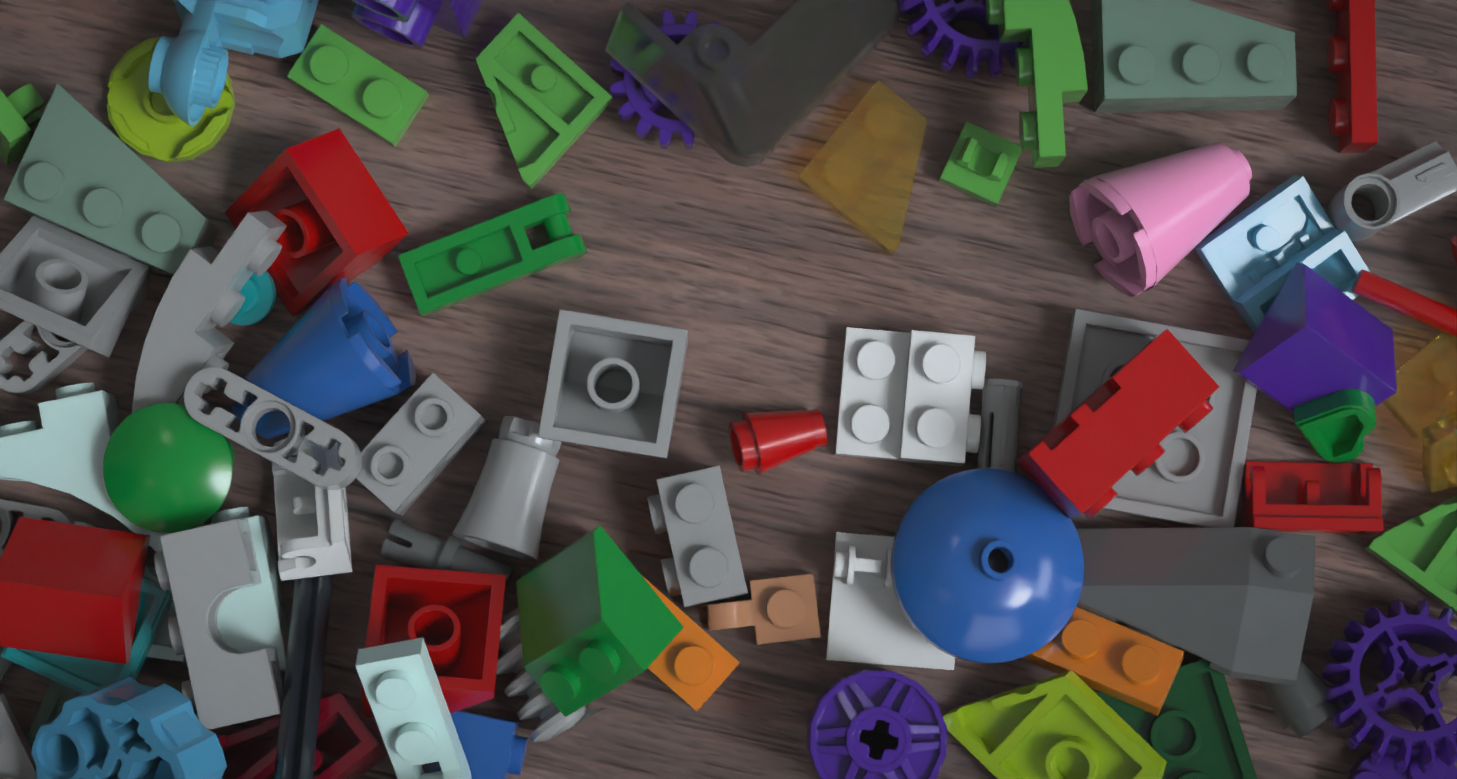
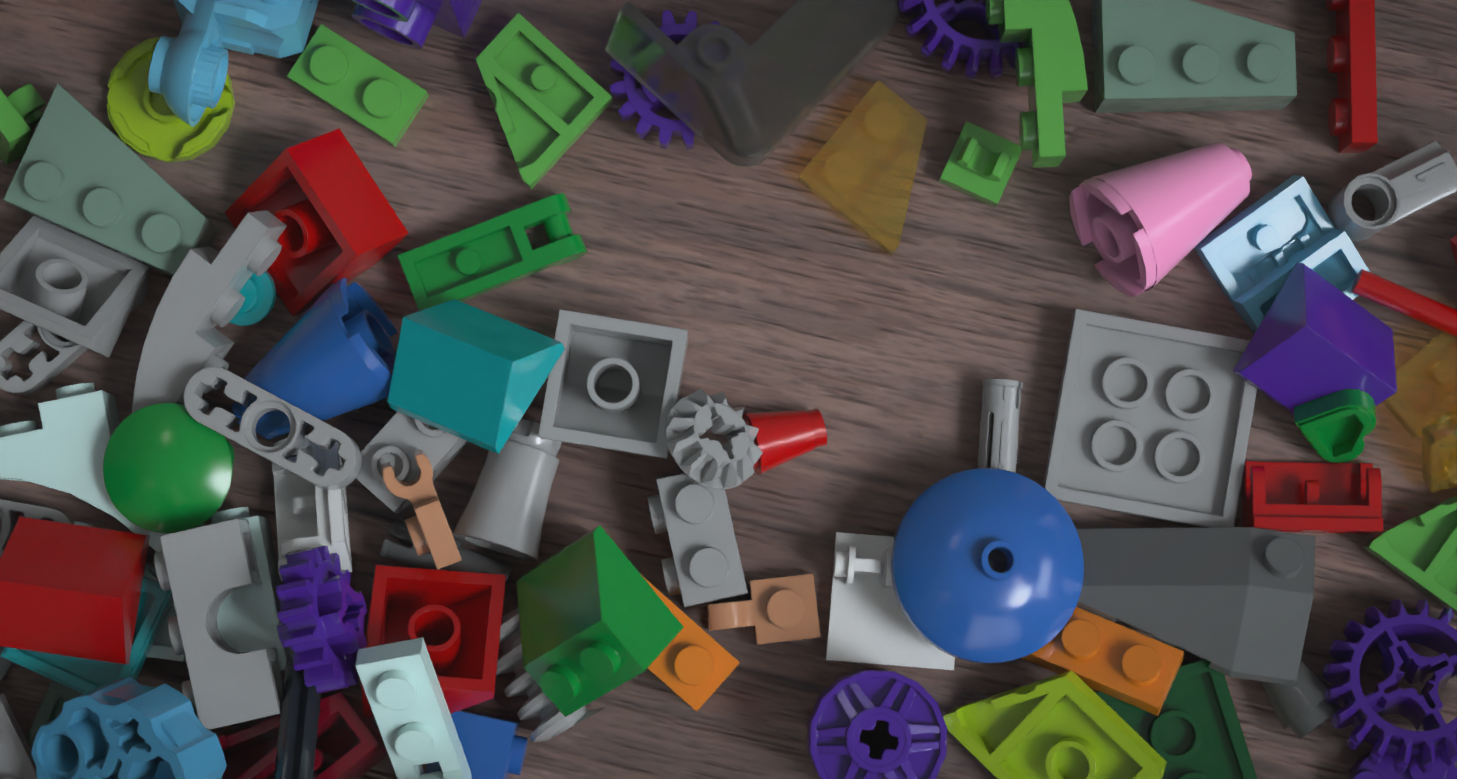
(321, 618): none -> dark purple gear
(429, 527): none -> nougat plate
(469, 371): none -> teal slope
(708, 460): none -> light grey gear
(909, 396): white plate -> none
(1120, 427): red wedge -> none

